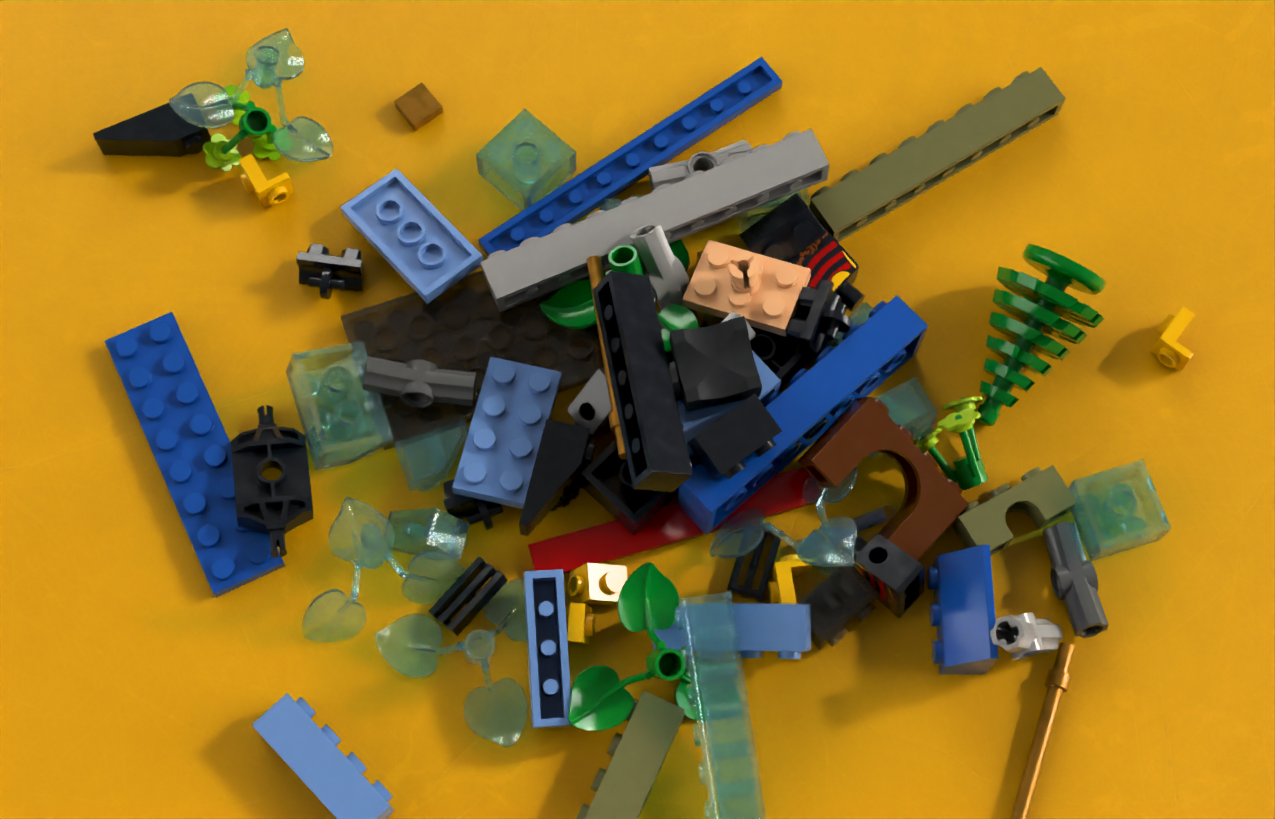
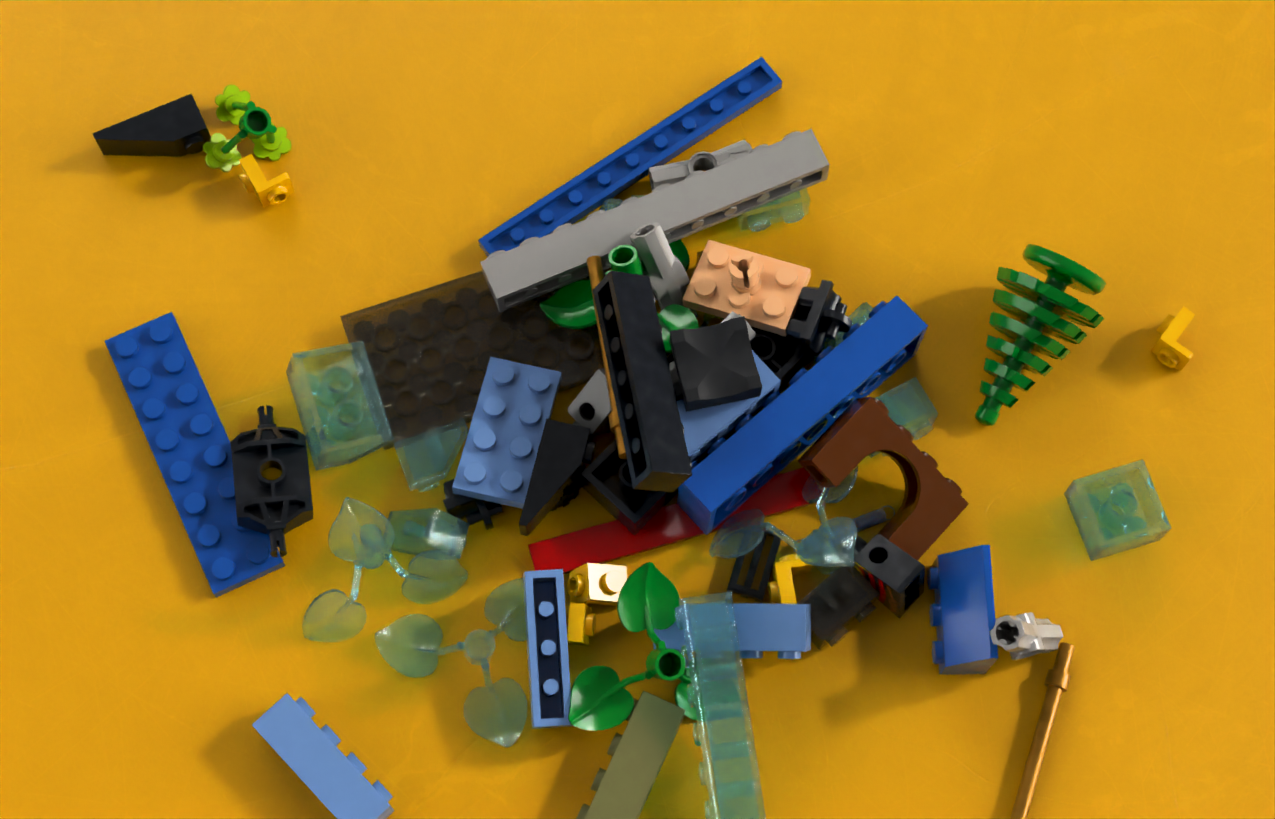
(269, 63): clear light blue plant -> none
(330, 272): black hips -> none
(412, 235): medium blue plate -> none
(418, 106): pearl gold tile -> none
(419, 382): dark grey piece -> none
(464, 593): black tile -> none
(526, 160): clear light blue brick -> none
(735, 437): black brick -> none
(784, 230): black brick -> none
(831, 263): torso -> none
(937, 154): olive brick -> none
(970, 468): plant -> none
(1039, 495): olive arch -> none
(1074, 580): dark grey piece -> none

